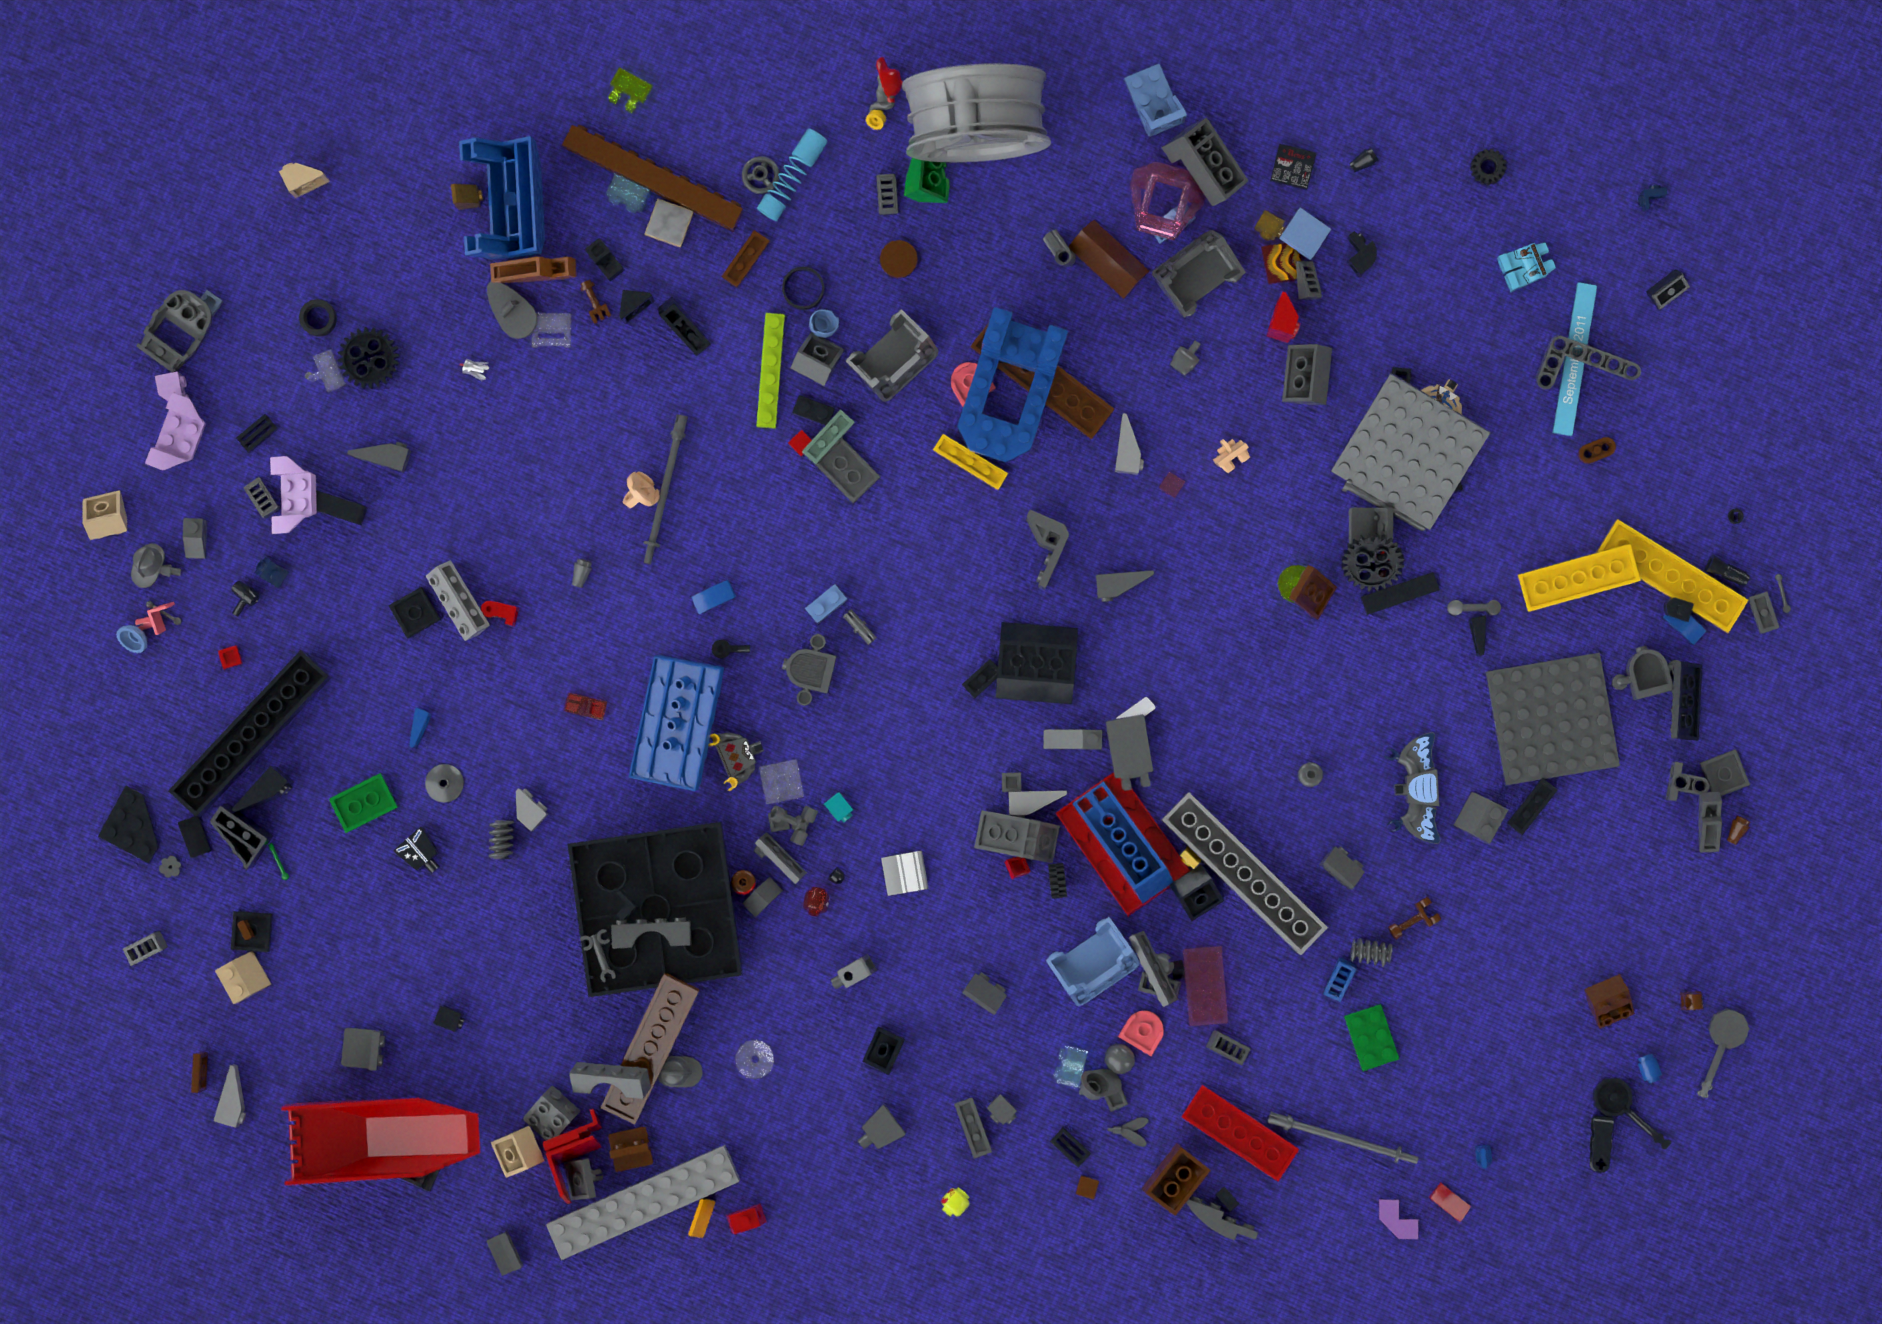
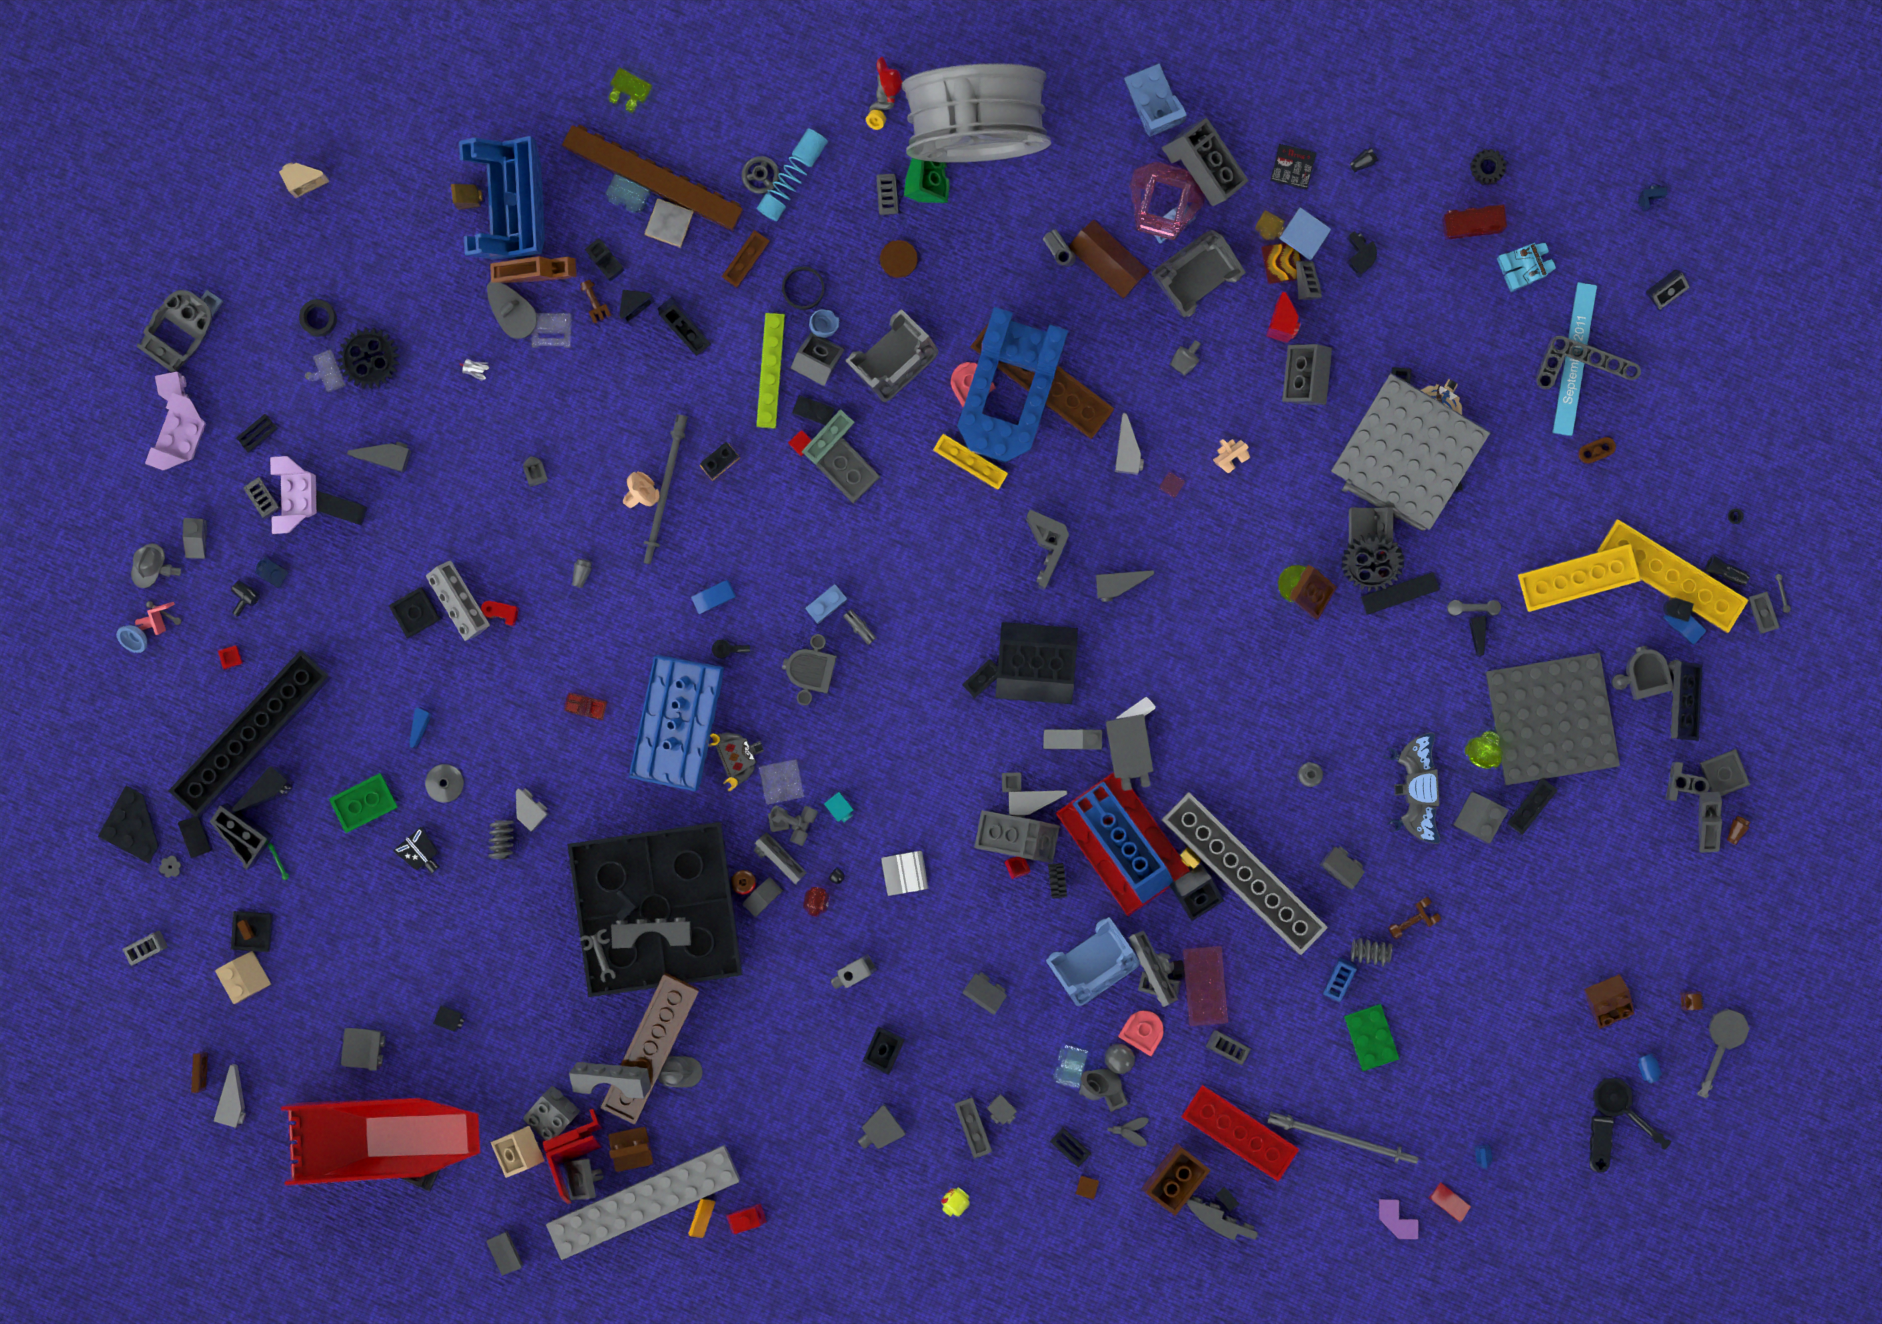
(104, 515): tan slope -> none
(534, 471): none -> dark grey plate
(719, 460): none -> black hips
(749, 1068): clear dish -> none
(1474, 222): none -> clear red wedge
(1484, 751): none -> clear neon green tile

